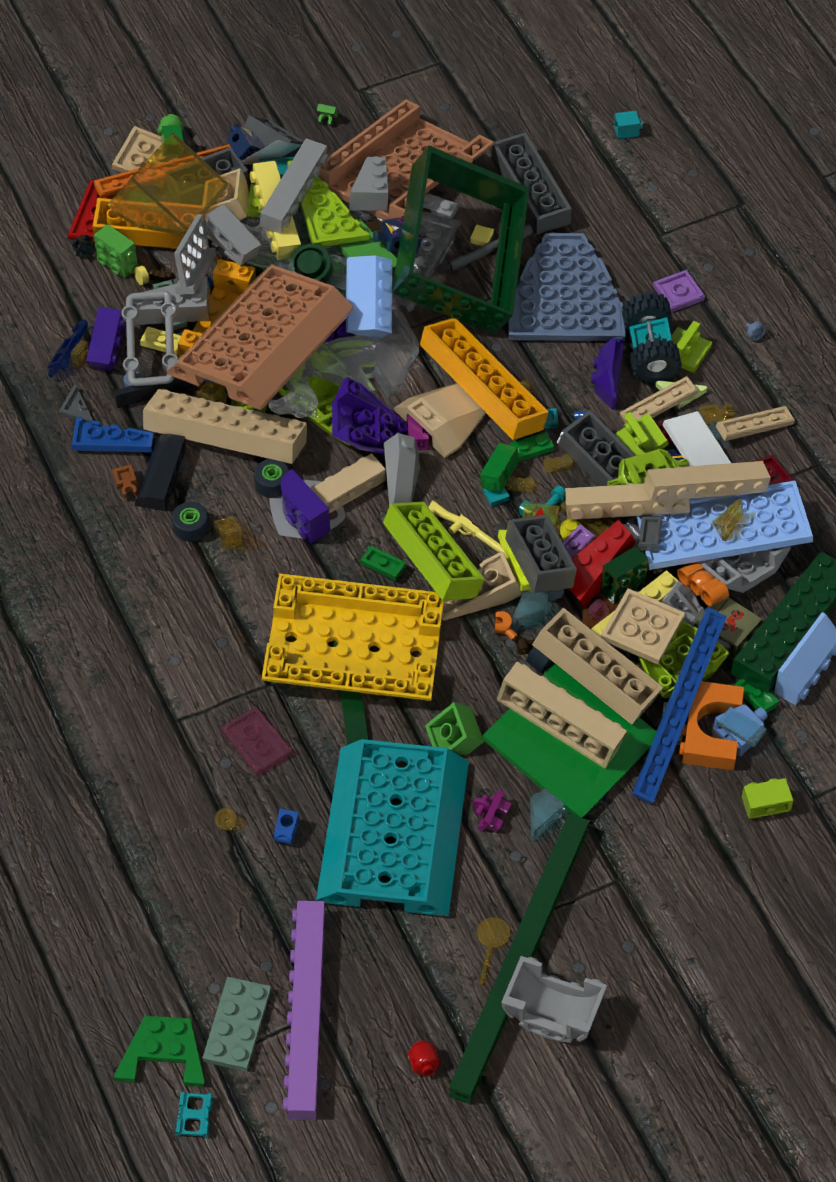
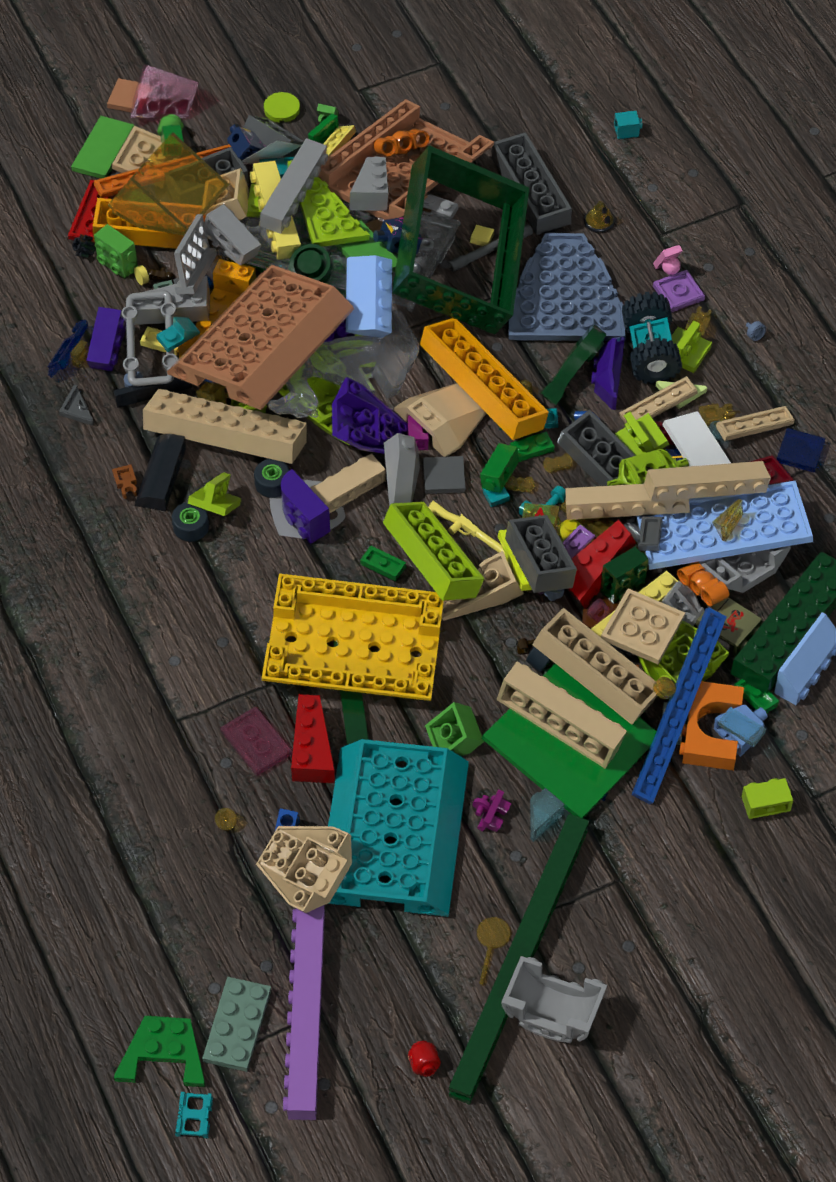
(99, 437): blue wing -> none
(102, 147): none -> bright green tile
(122, 95): none -> nougat tile
(162, 94): none -> clear pink wedge
(178, 333): none -> teal slope
(215, 496): none -> lime bracket
(229, 532): clear yellow slope -> none
(281, 107): none -> lime tile
(307, 863): none -> tan wedge
(311, 745): none -> red wedge
(324, 129): none -> green plate
(339, 138): none -> light yellow plate
(409, 142): none -> orange piece
(444, 475): none -> dark grey tile
(503, 625): orange piece -> none
(530, 609): clear light blue slope -> none
(583, 351): none -> dark green animal
(599, 218): none -> clear yellow hat
(664, 687): none -> clear yellow tile
(668, 260): none -> bright pink tile
(700, 317): none -> clear yellow plate
(800, 450): none -> clear blue tile

